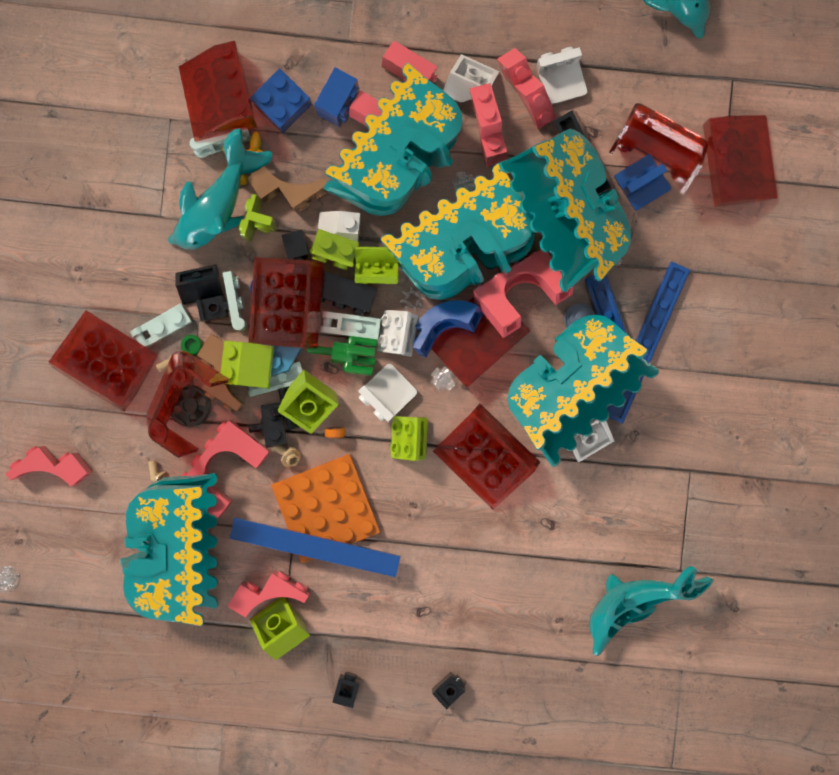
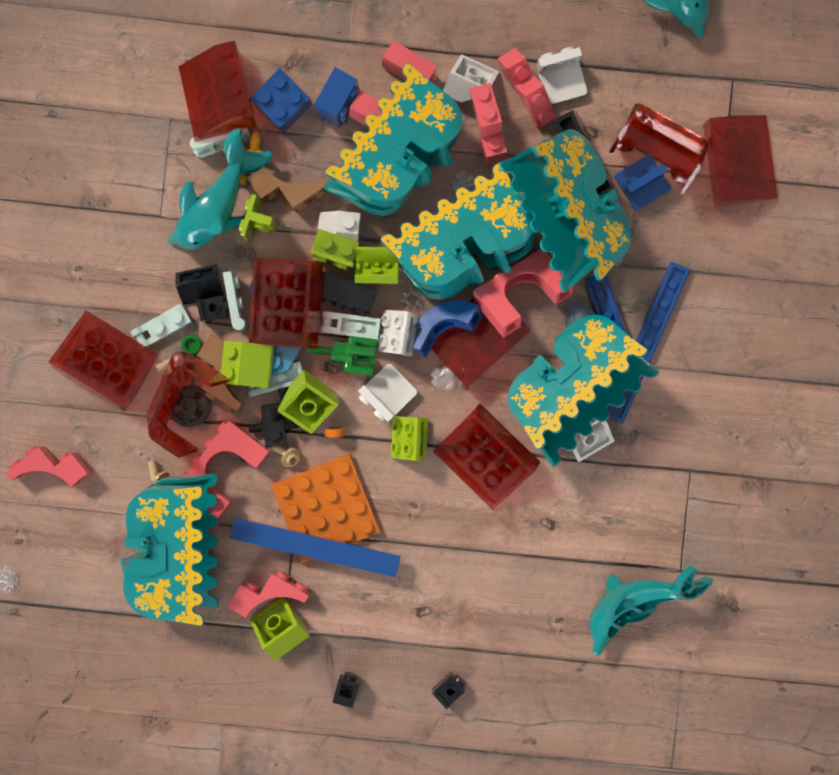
(296, 245): black brick -> none

